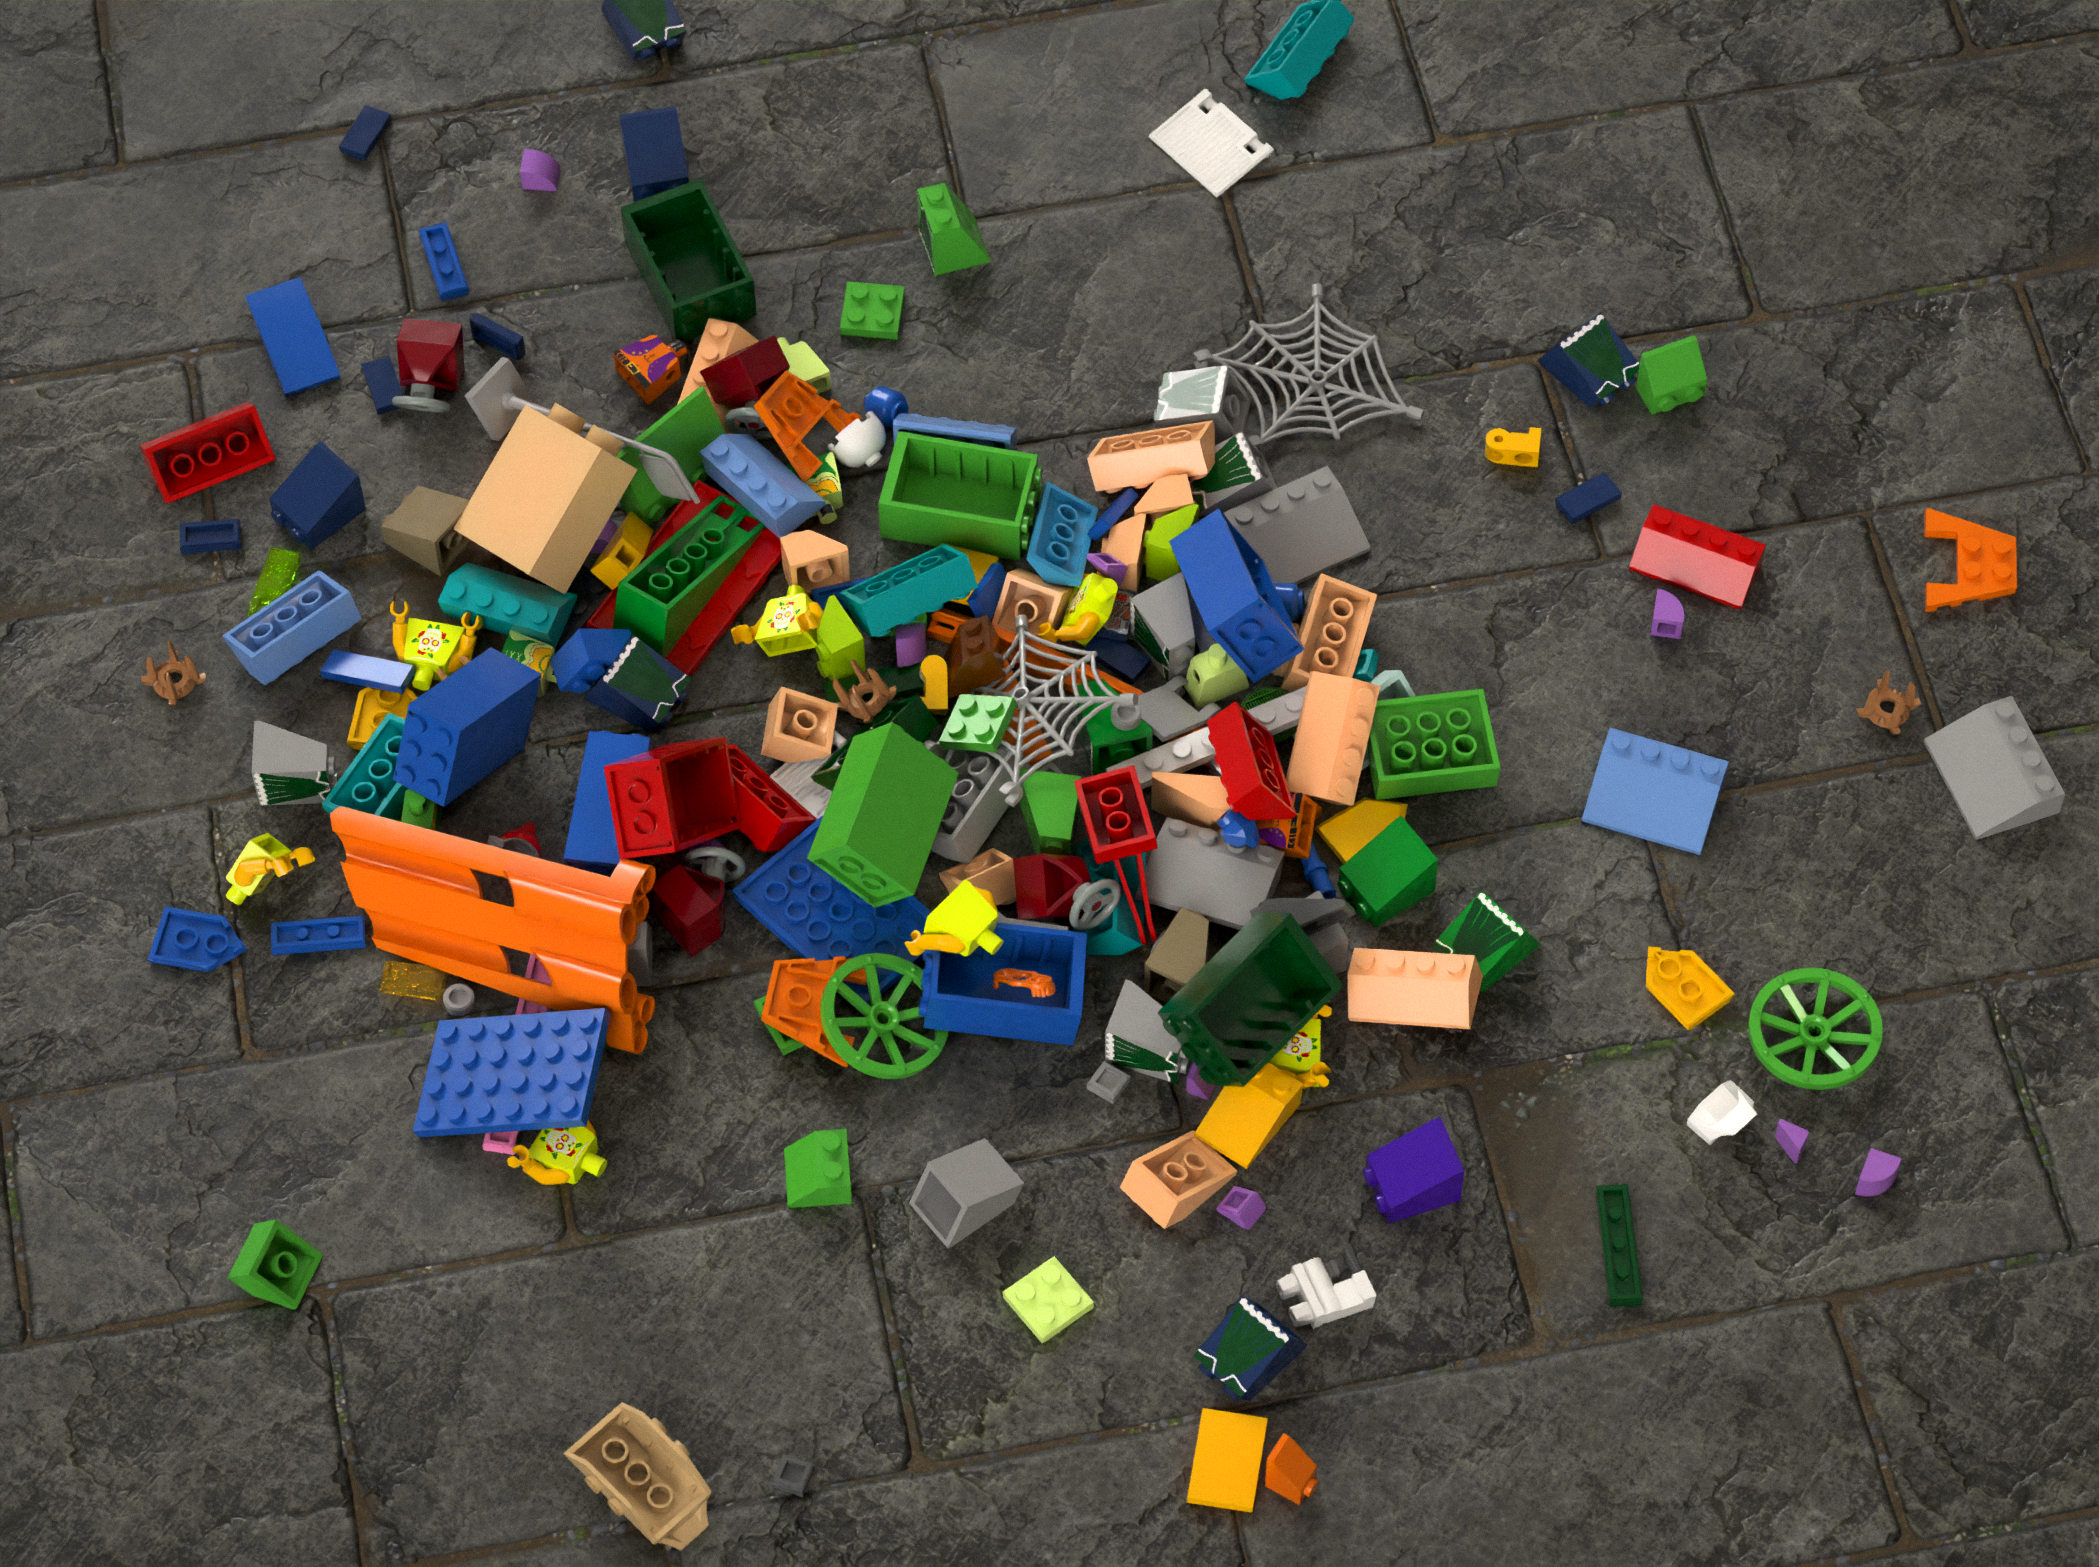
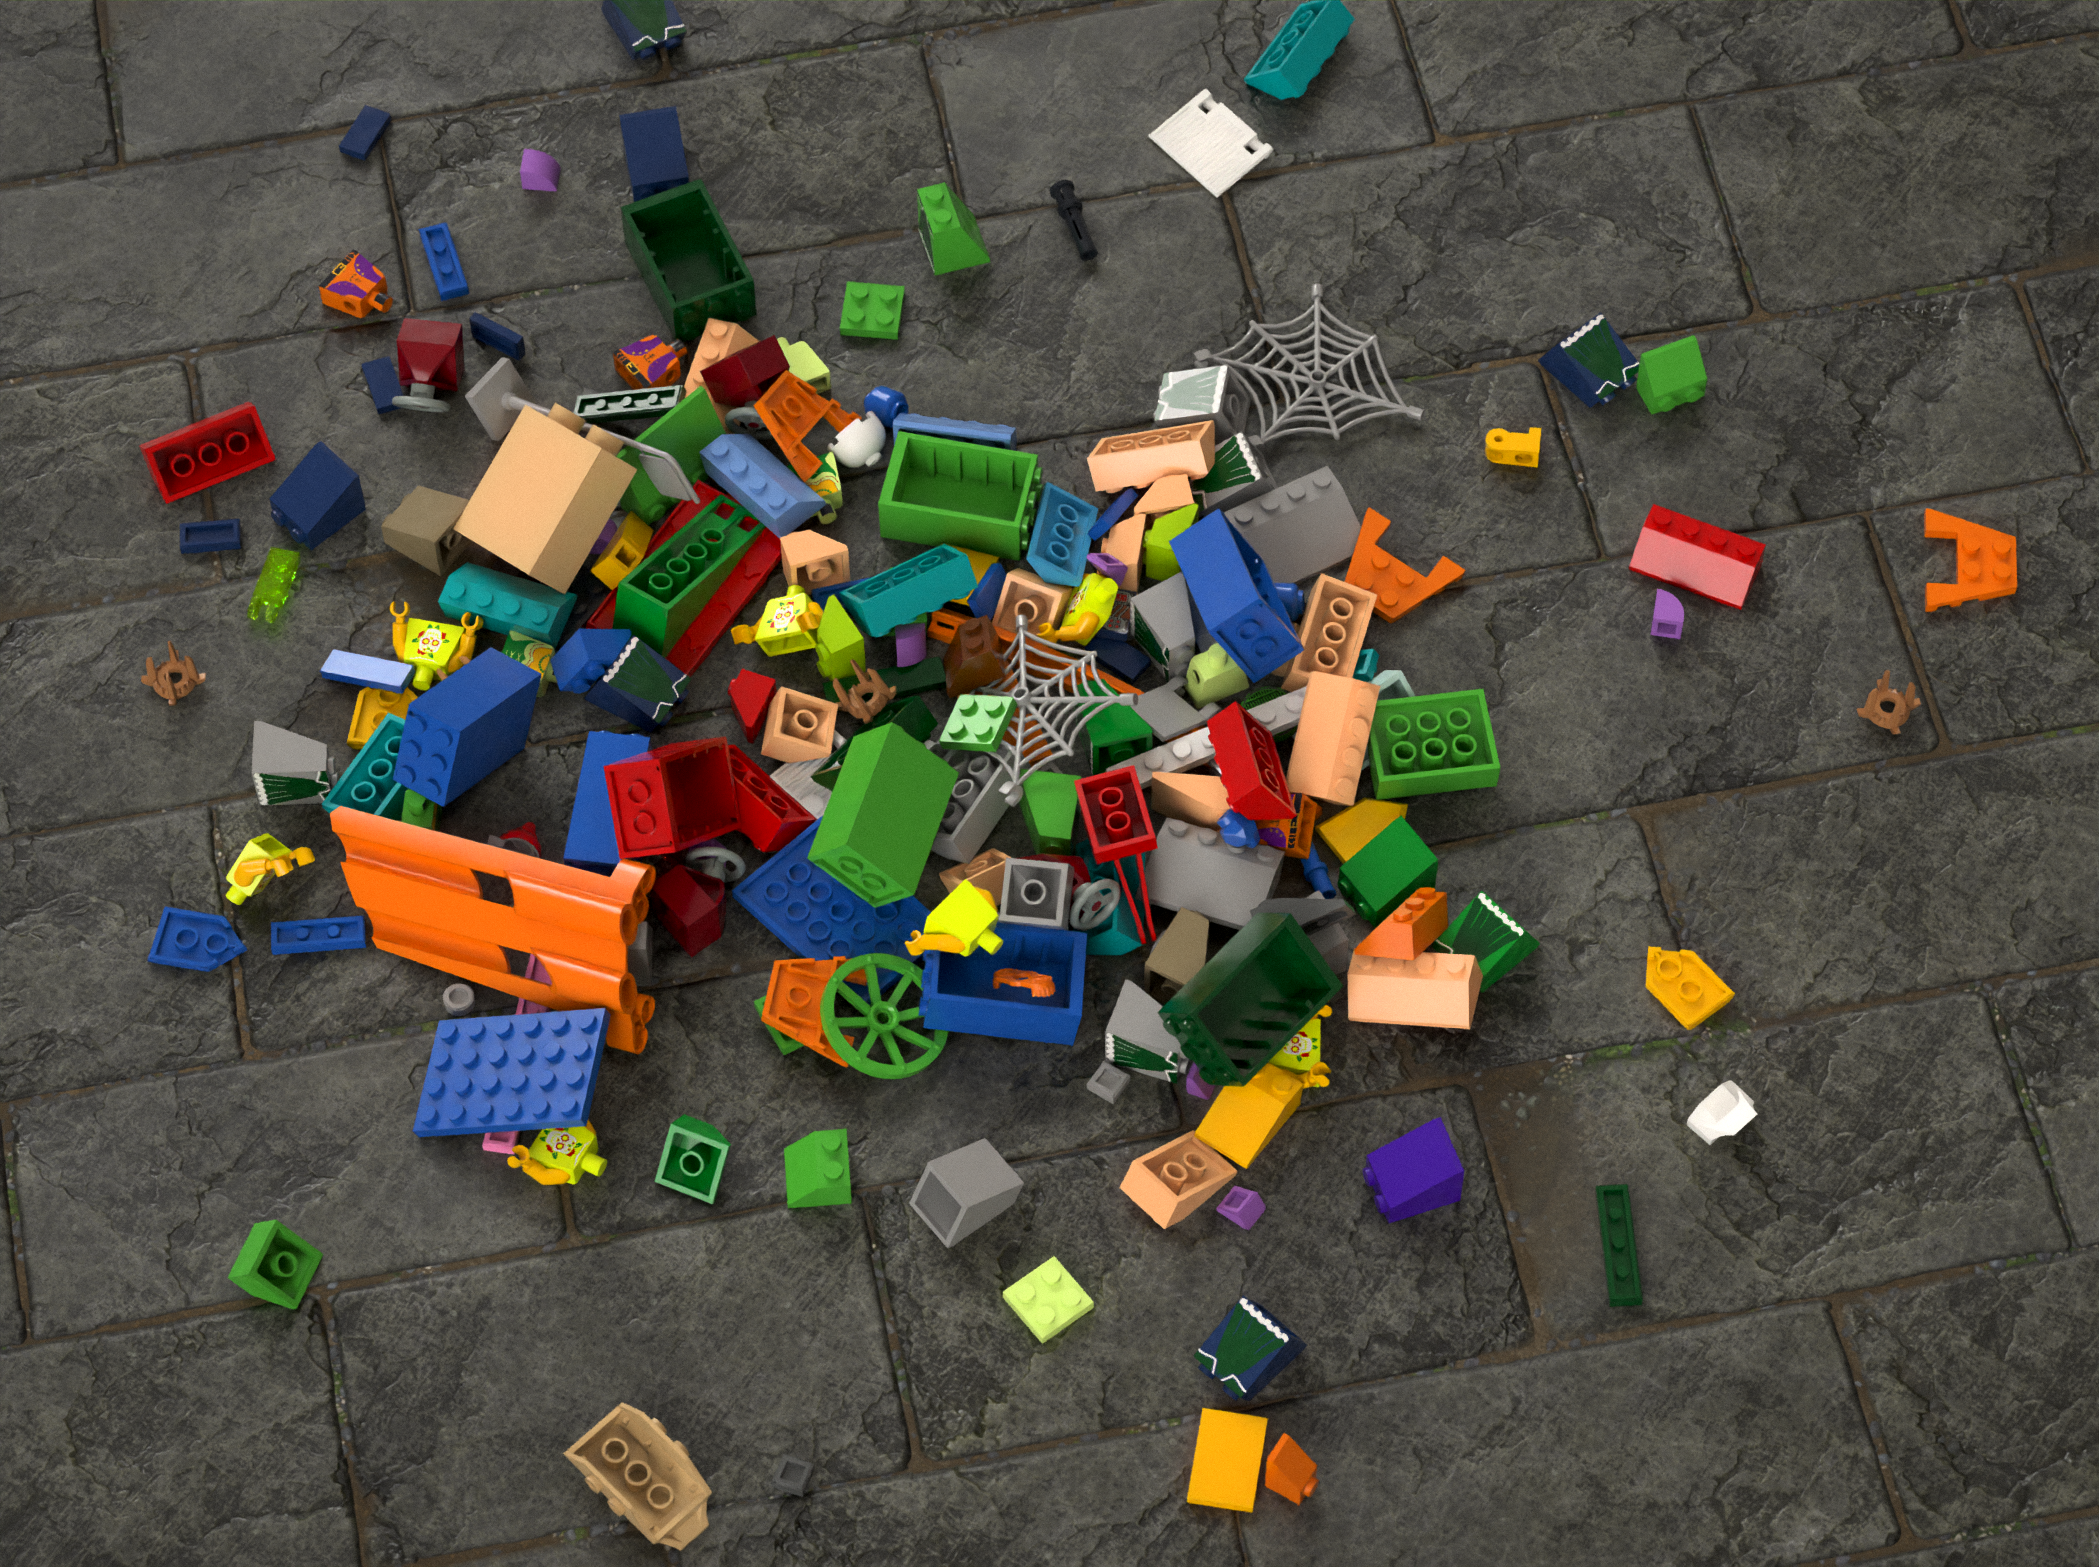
(292, 336): blue slope -> none
(292, 627): medium blue slope -> none
(356, 287): none -> orange torso
(413, 980): clear yellow plate -> none
(628, 404): none -> dark green tile
(693, 1158): none -> green slope
(750, 701): none -> red slope
(934, 676): yellow leg -> none
(1036, 893): none -> light grey slope
(1070, 210): none -> black pin
(1126, 716): light grey tile -> none
(1319, 1298): white hips -> none
(1396, 584): none -> orange wing
(1409, 927): none -> orange slope
(1588, 498): dark blue tile -> none
(1655, 791): medium blue slope -> none
(1792, 1139): medium lavender slope -> none
(1815, 1024): bright green wheel -> none
(1878, 1173): medium lavender brick -> none
(1995, 769): light grey slope -> none

